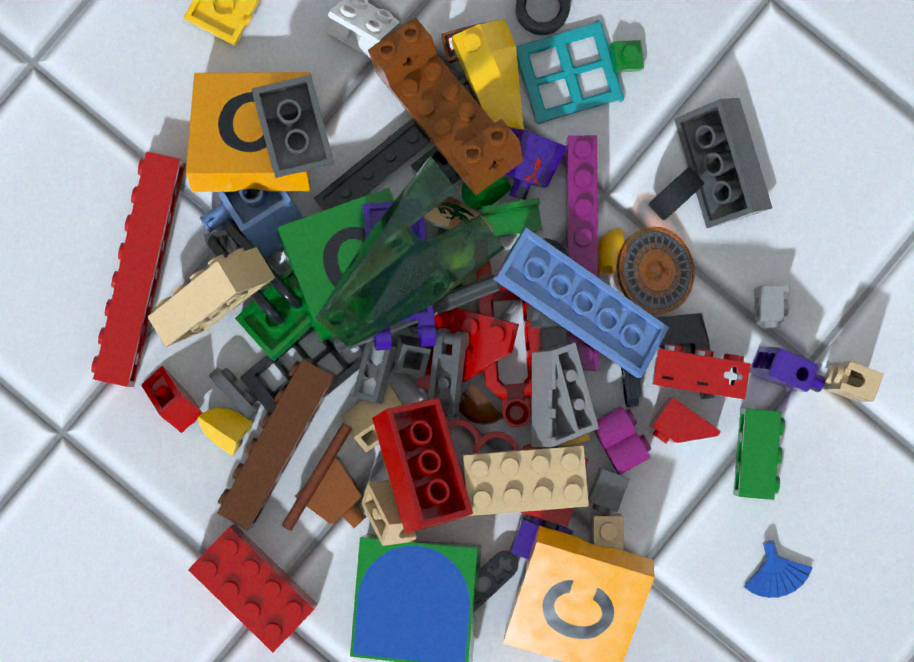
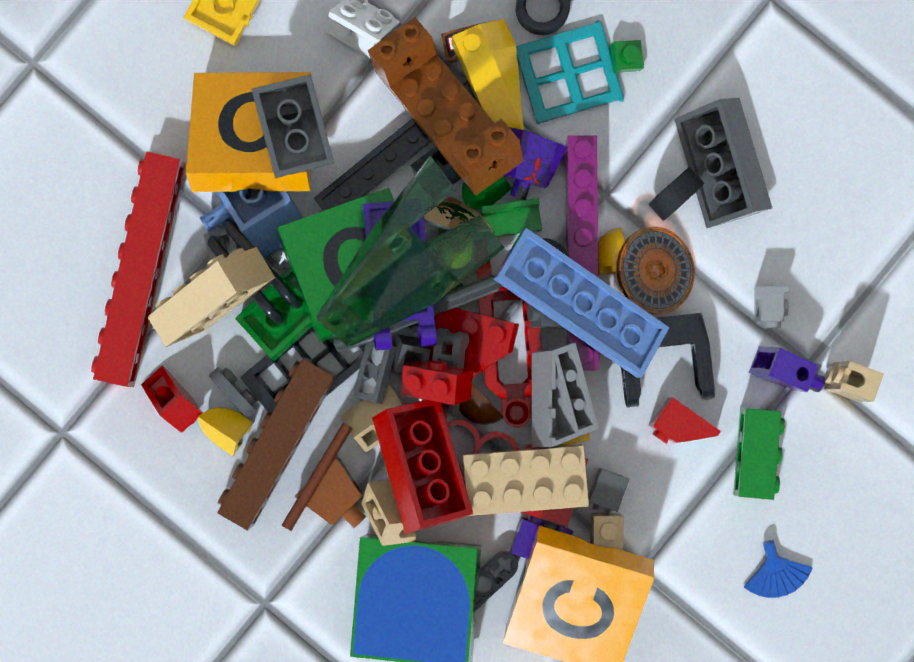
(253, 587): red brick -> none
(437, 382): none -> red brick
(620, 440): magenta brick -> none
(700, 371): red piece -> none

